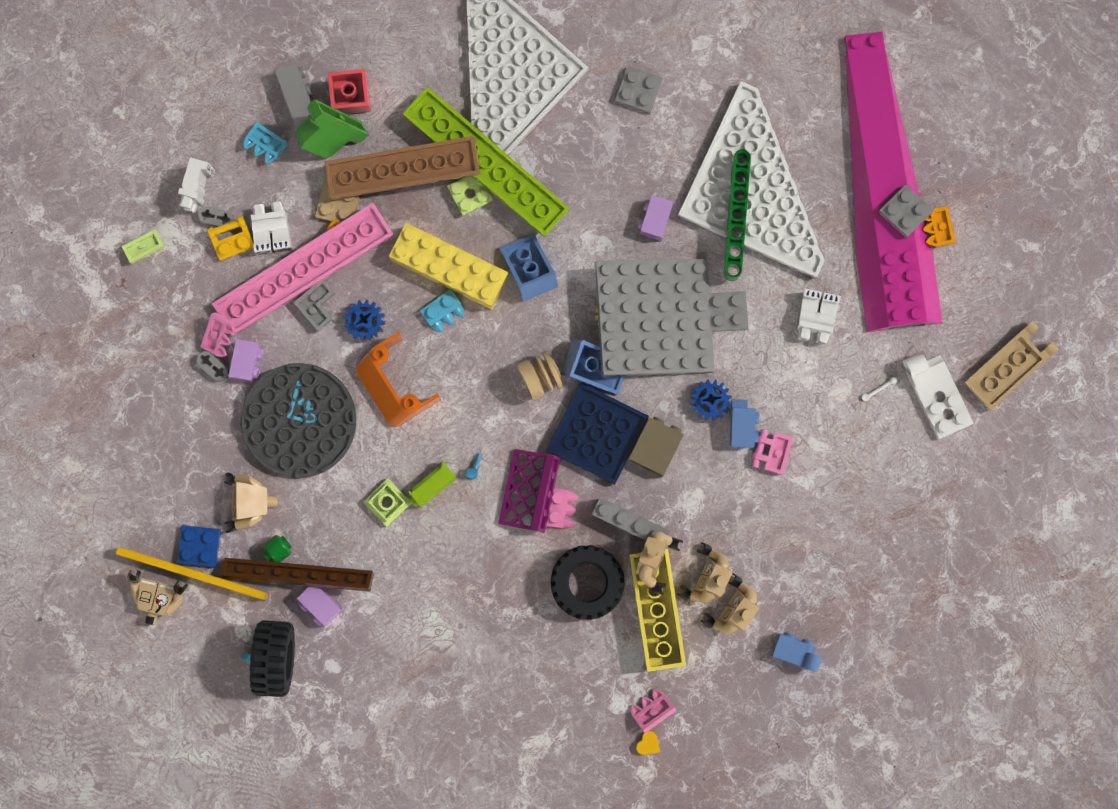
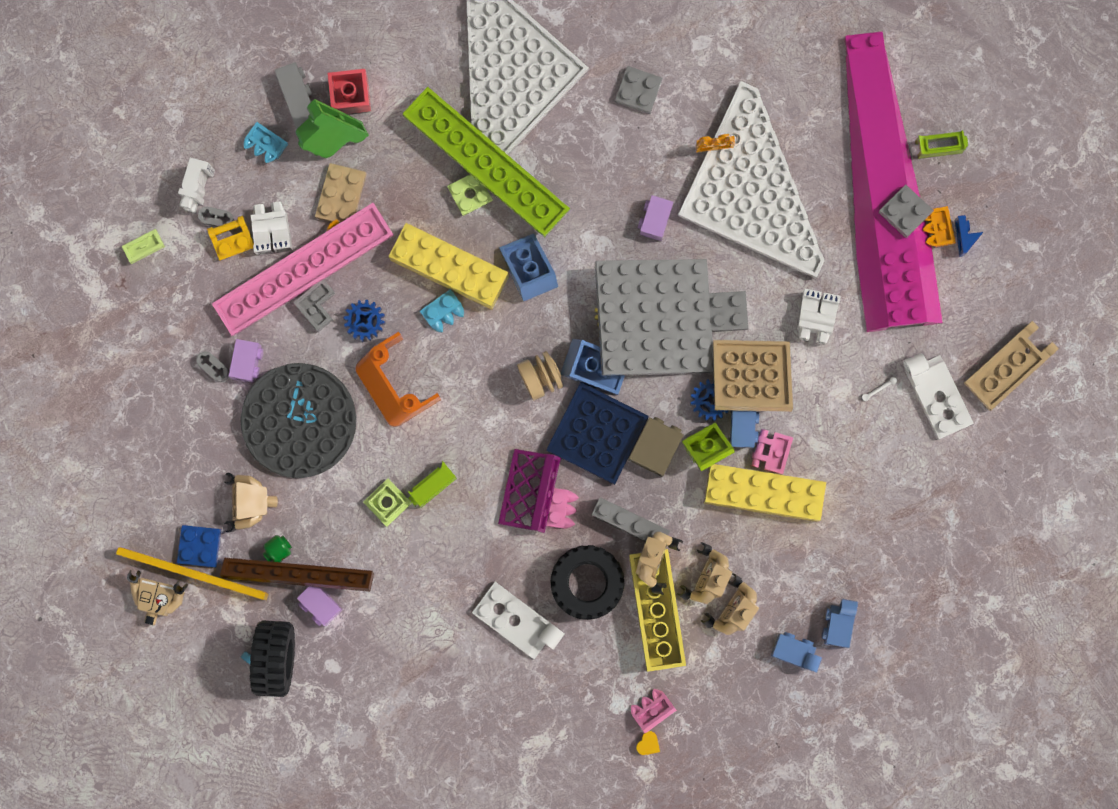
(216, 336): bright pink plate -> none
(402, 167): medium nougat plate -> none
(472, 473): dark azure hand -> none
(531, 632): none -> white hinge
(708, 446): none -> lime plate
(709, 144): none -> light orange plate
(739, 206): green beam -> none
(752, 375): none -> tan plate
(765, 492): none -> light yellow brick
(840, 623): none -> medium blue hinge
(941, 144): none -> lime window
(964, 240): none -> blue slope

